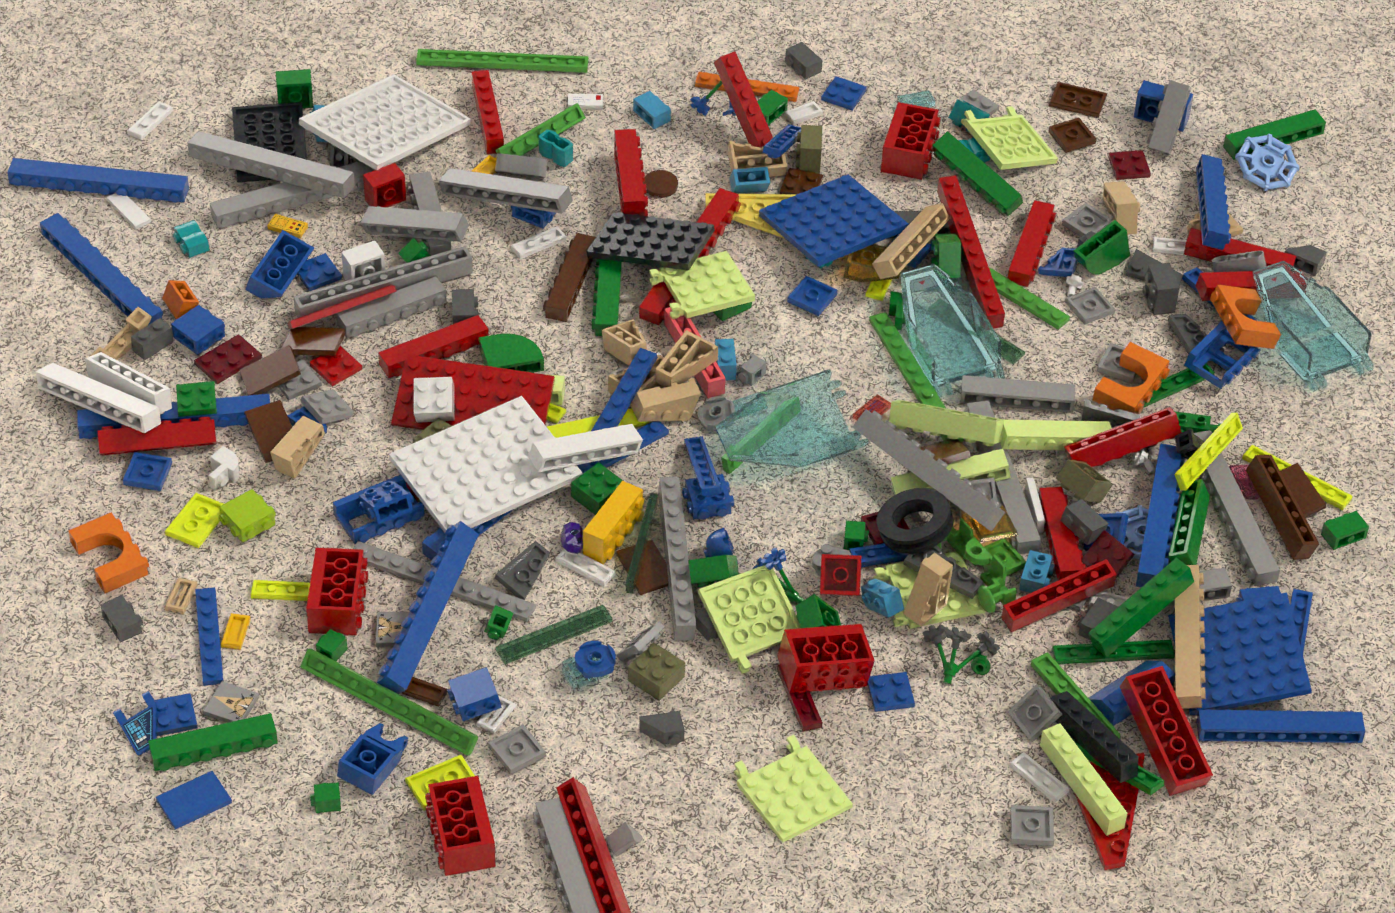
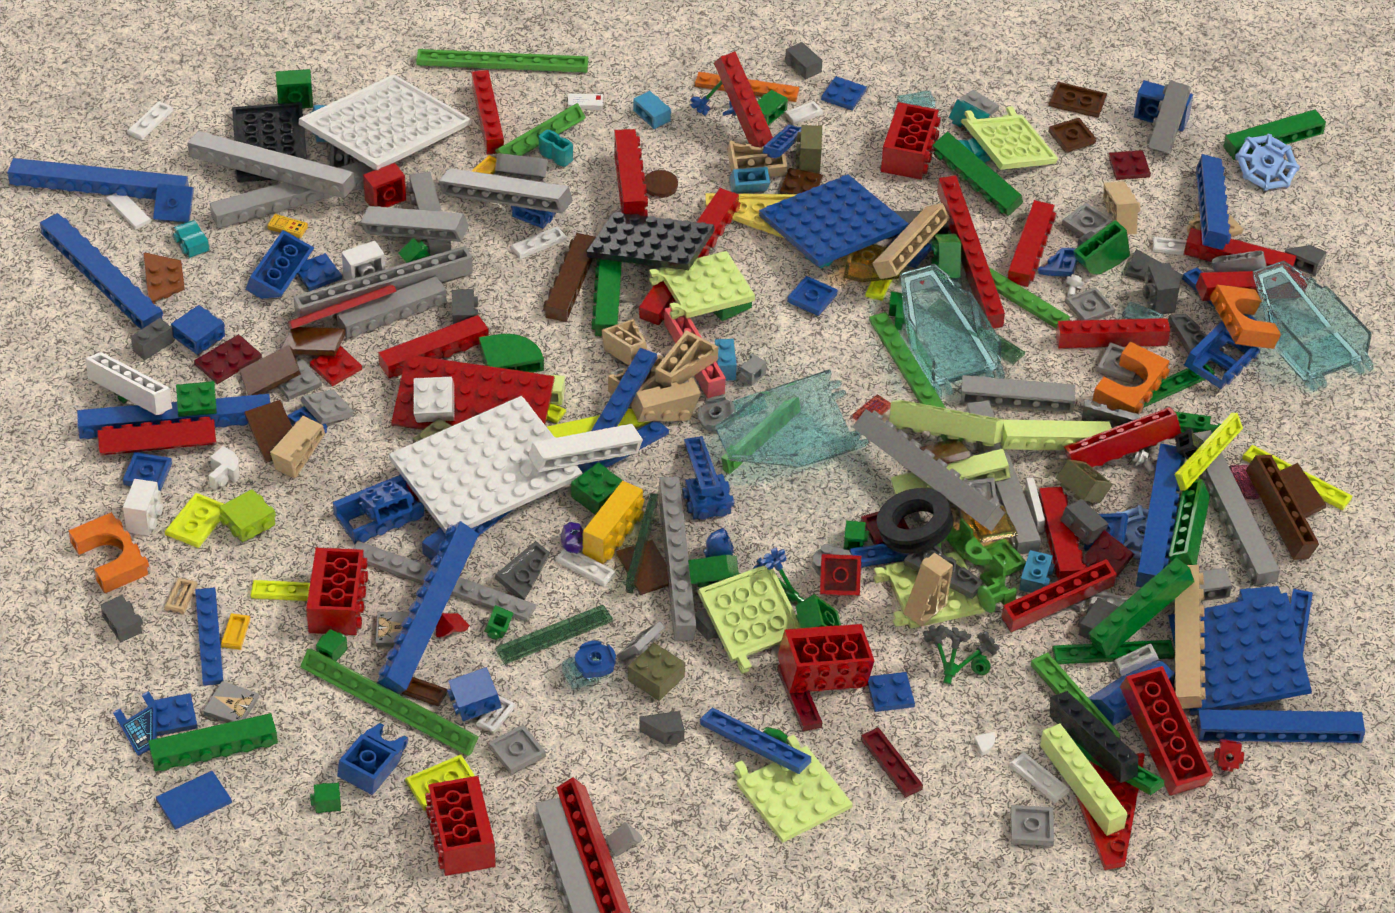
(98, 397): white brick -> none
(122, 341): tan slope -> none
(142, 507): none -> white brick
(163, 276): none -> dark orange wing
(173, 203): none -> blue plate
(179, 298): orange brick -> none
(450, 623): none -> red tile
(755, 740): none -> blue plate
(777, 734): none -> green arm
(882, 597): dark azure brick -> none
(891, 762): none -> dark red plate
(985, 742): none -> white tile
(1034, 712): light grey plate -> none
(1116, 331): none -> red brick
(1136, 311): none -> clear light blue plate
(1136, 659): none -> white tile
(1229, 747): none -> red brick
(1344, 530): green brick -> none

